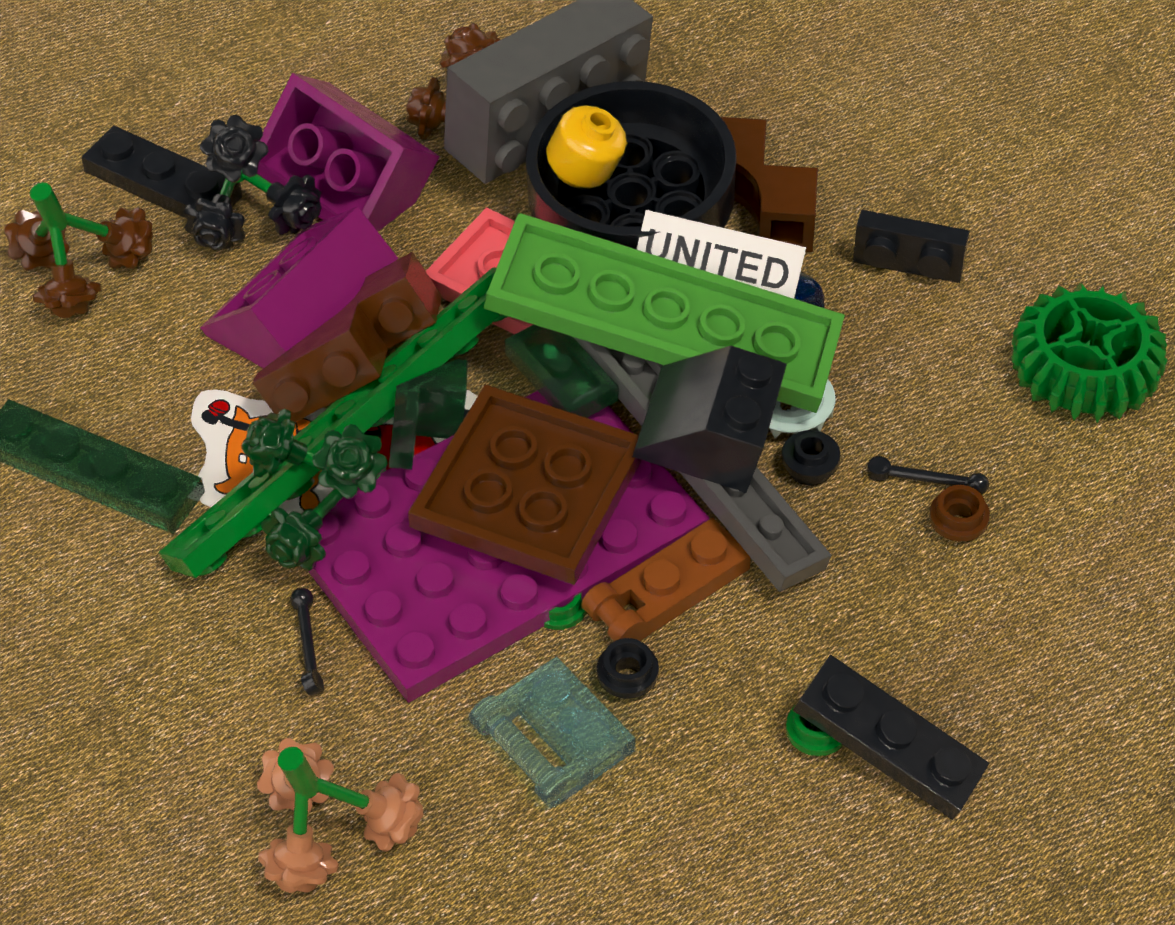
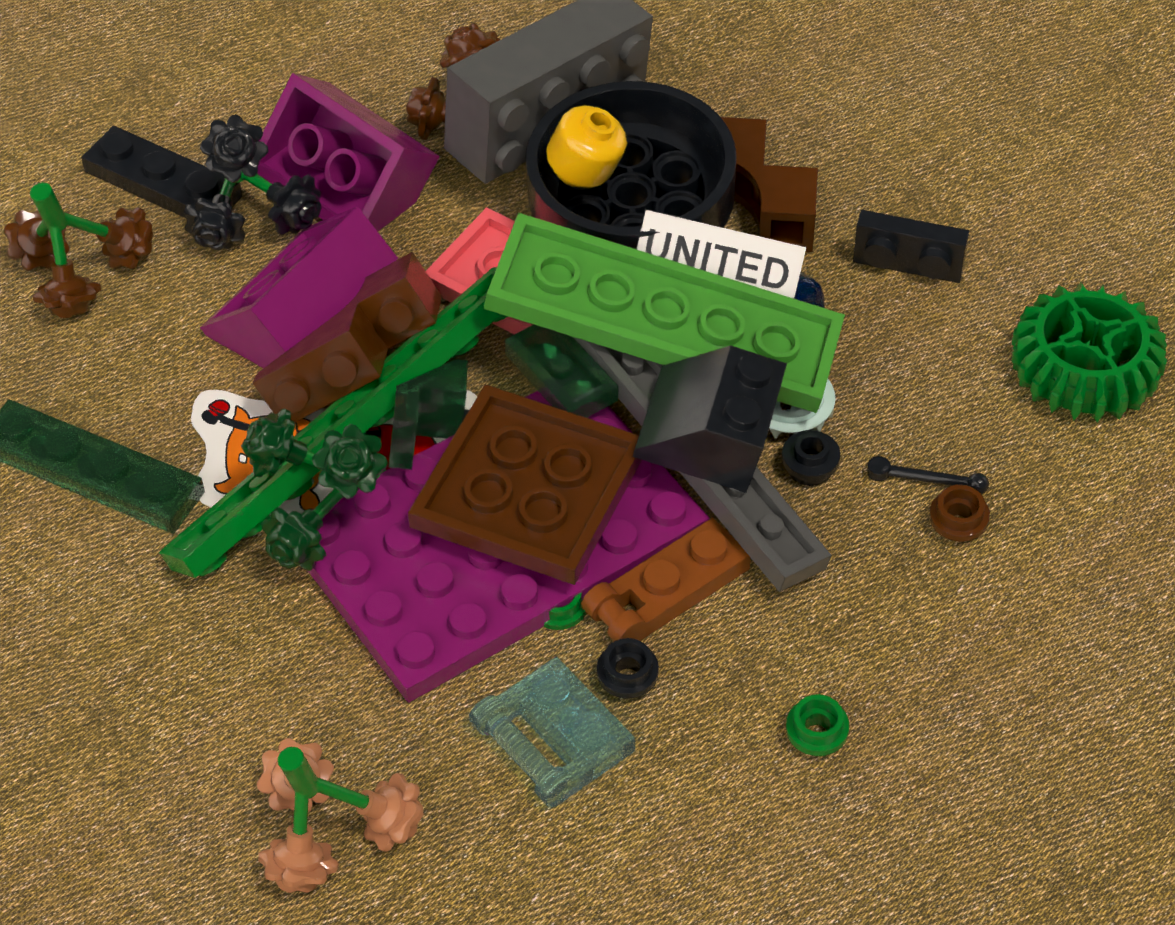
(302, 600): black hinge -> none
(891, 737): black plate -> none

